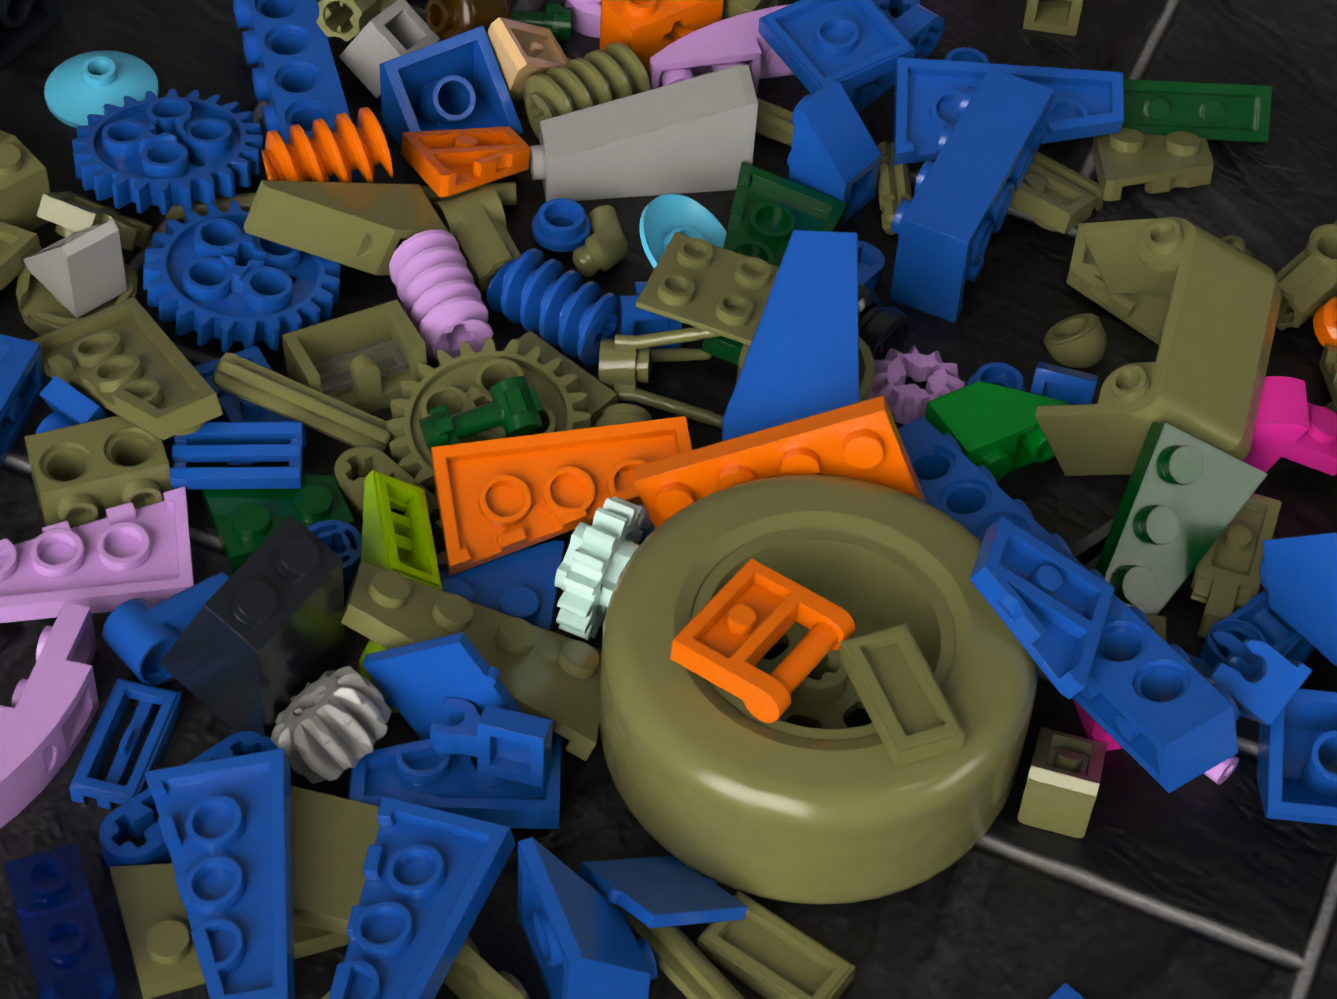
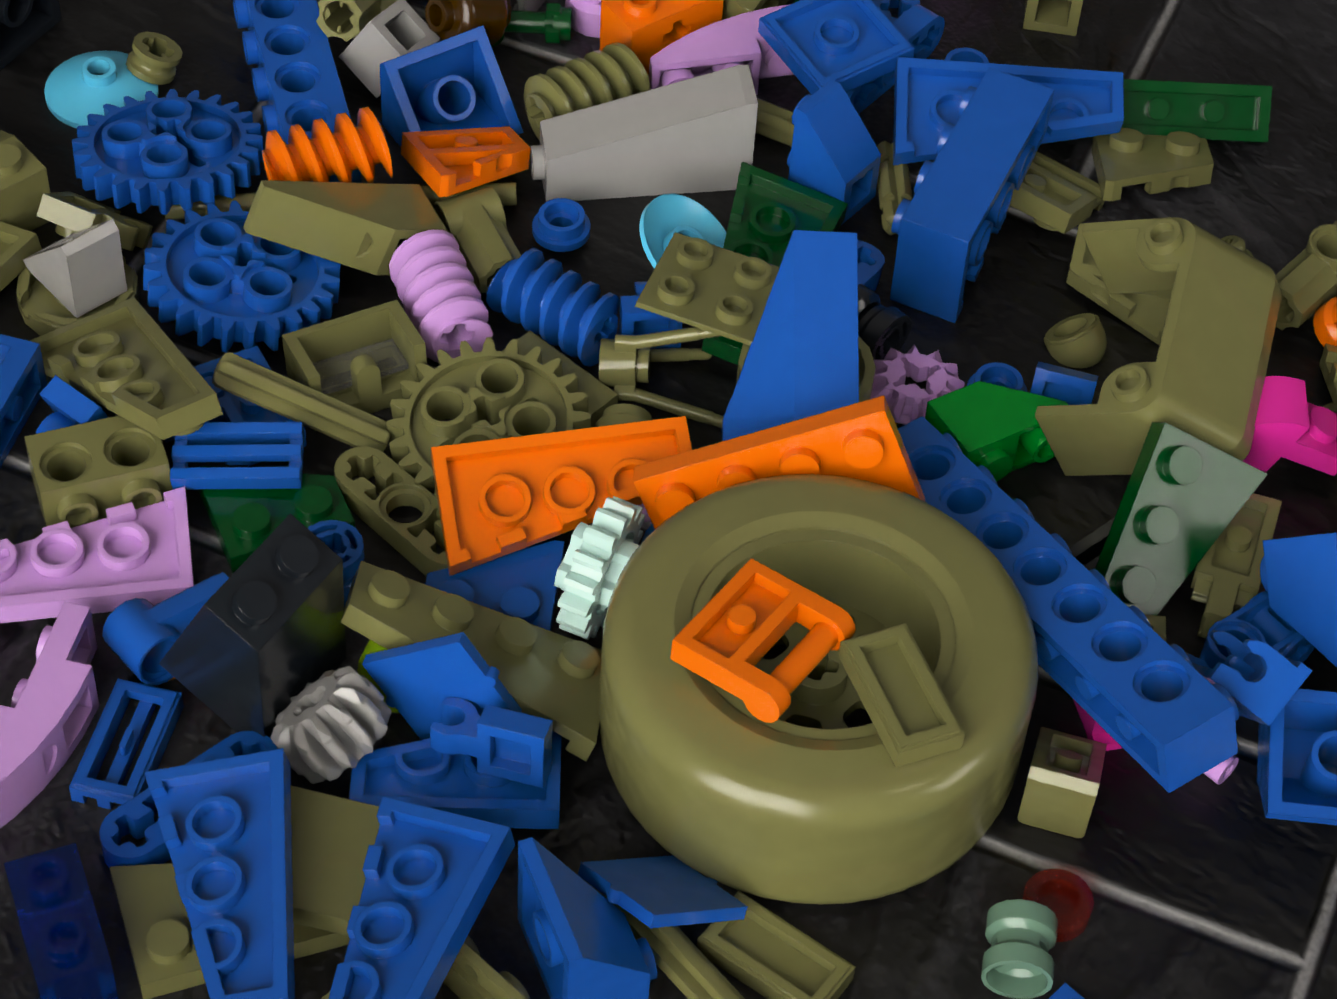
(154, 58): none -> olive bush
(394, 536): lime slope -> none
(513, 407): dark green bar -> none
(523, 52): tan slope -> none
(605, 246): olive arm -> none
(1018, 955): none -> sand green wheel
(1044, 601): blue wing -> none
(1064, 895): none -> clear red tile

